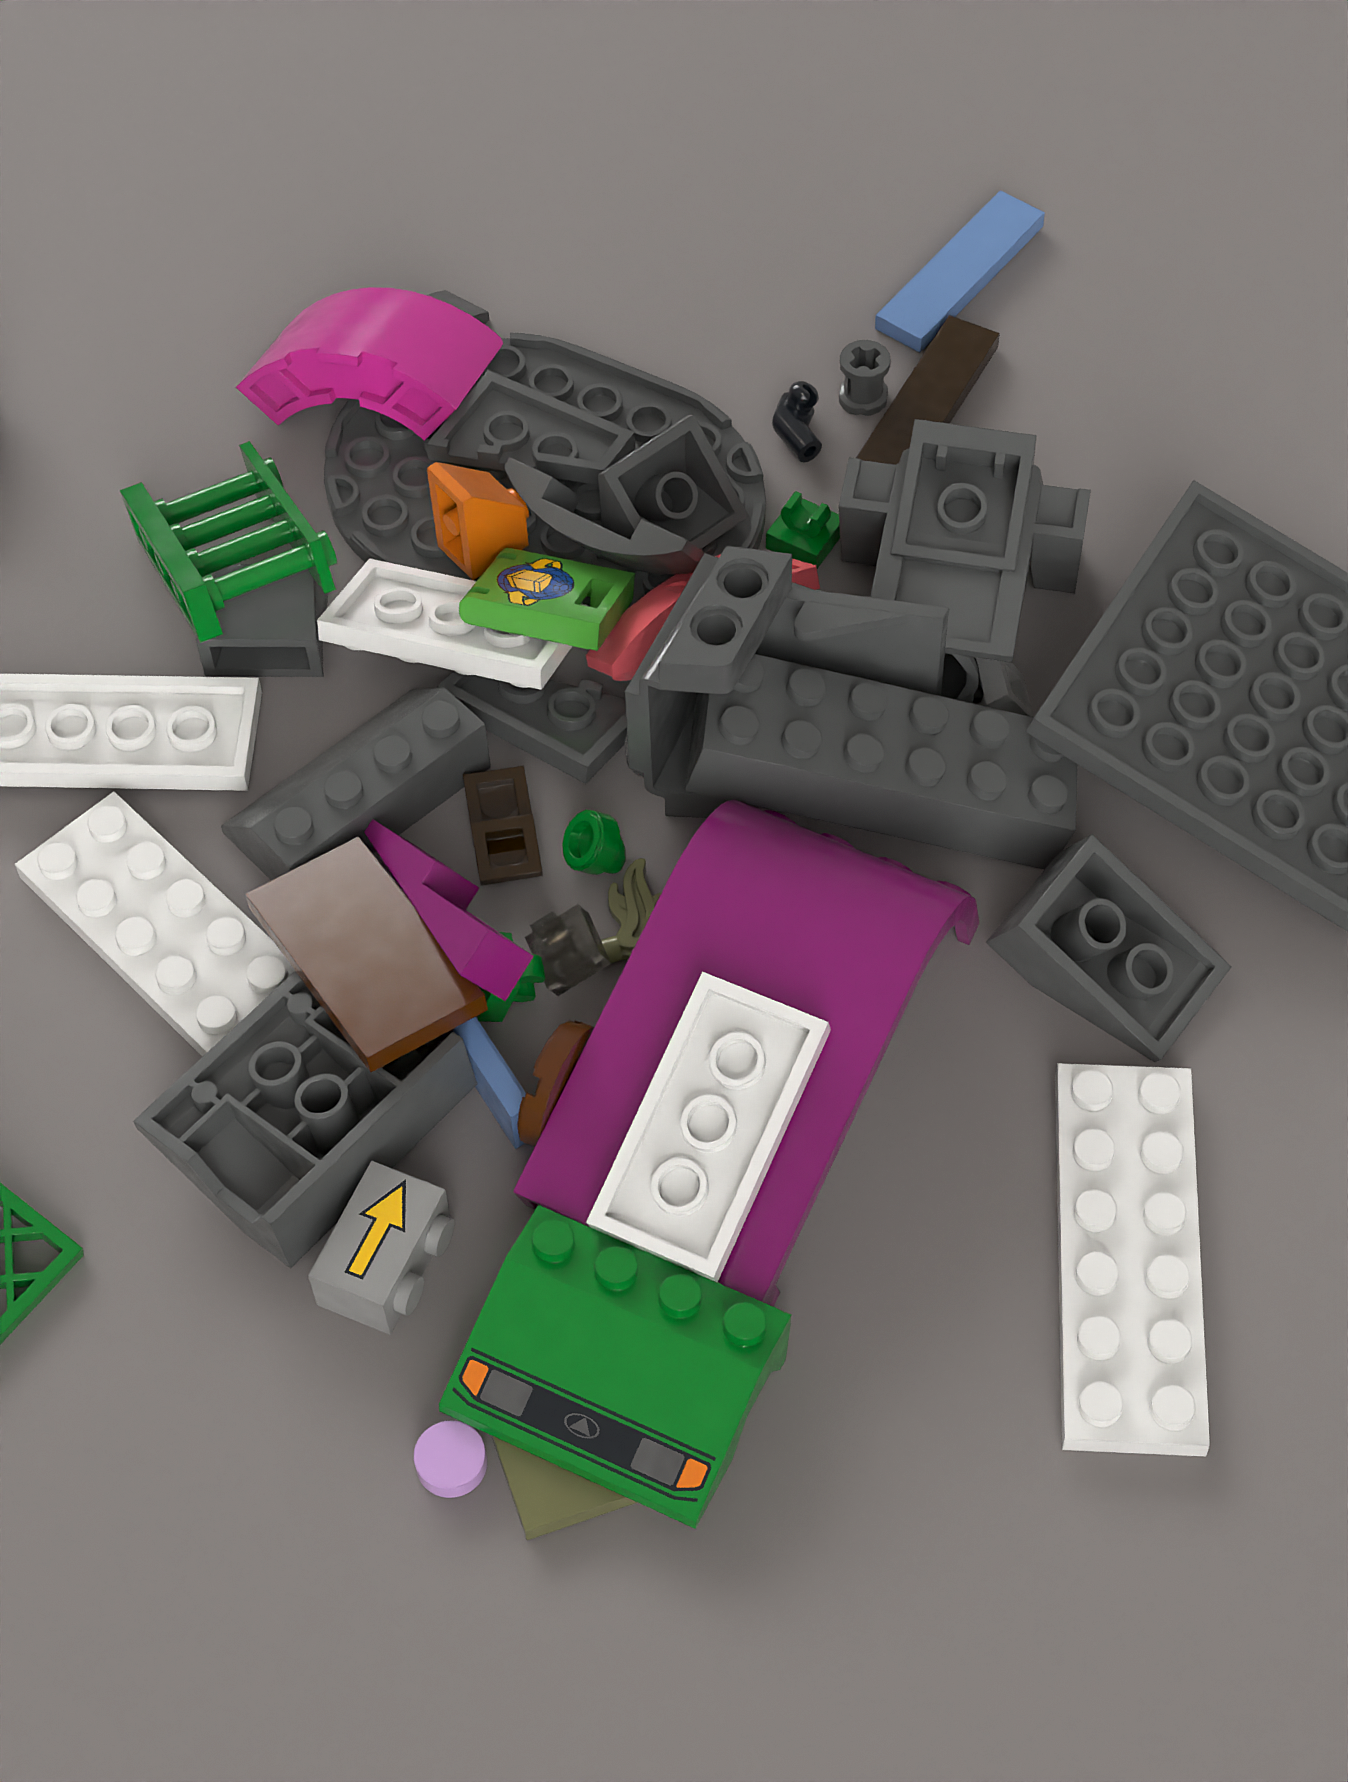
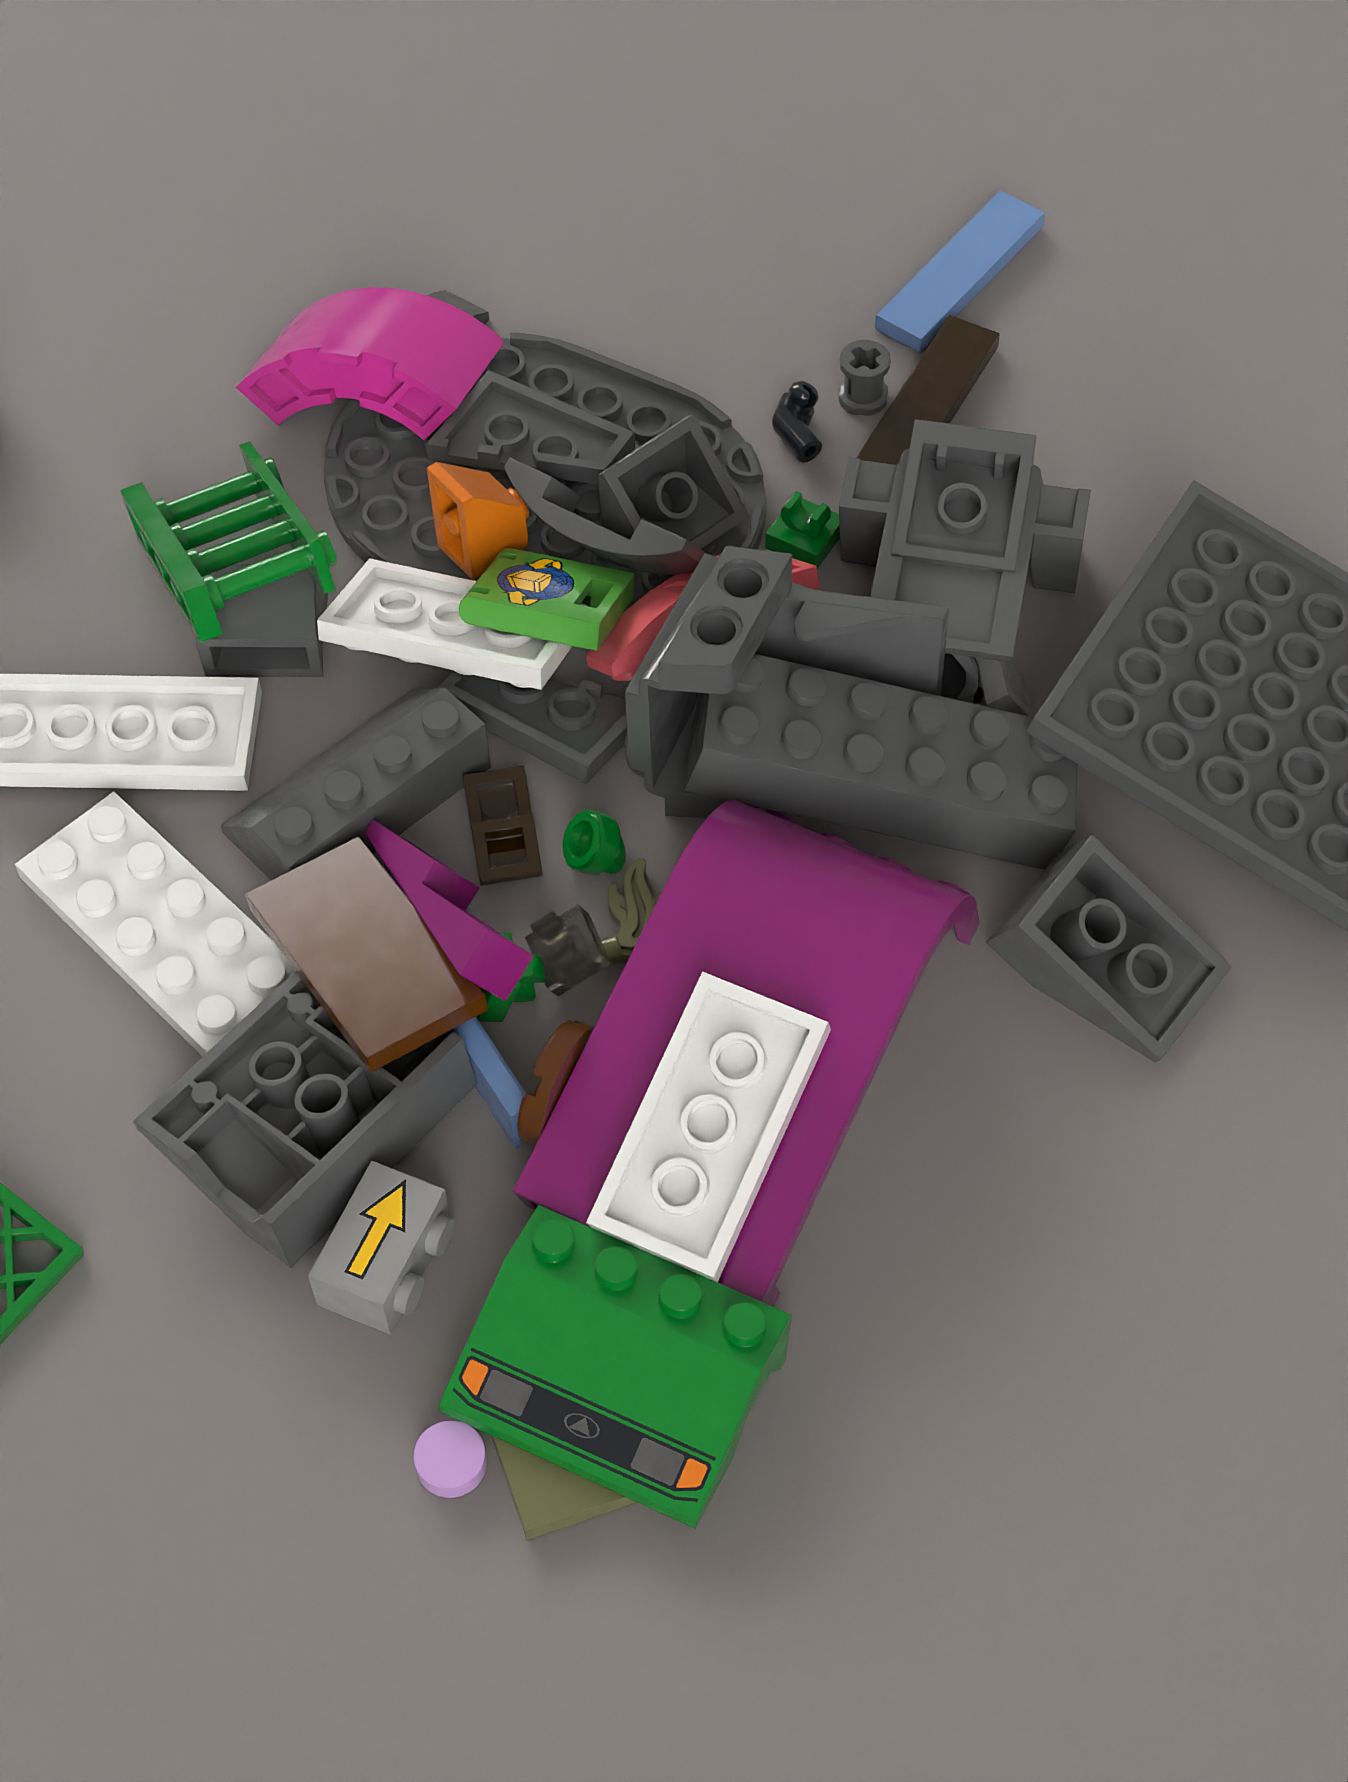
(1129, 1262): white plate -> none

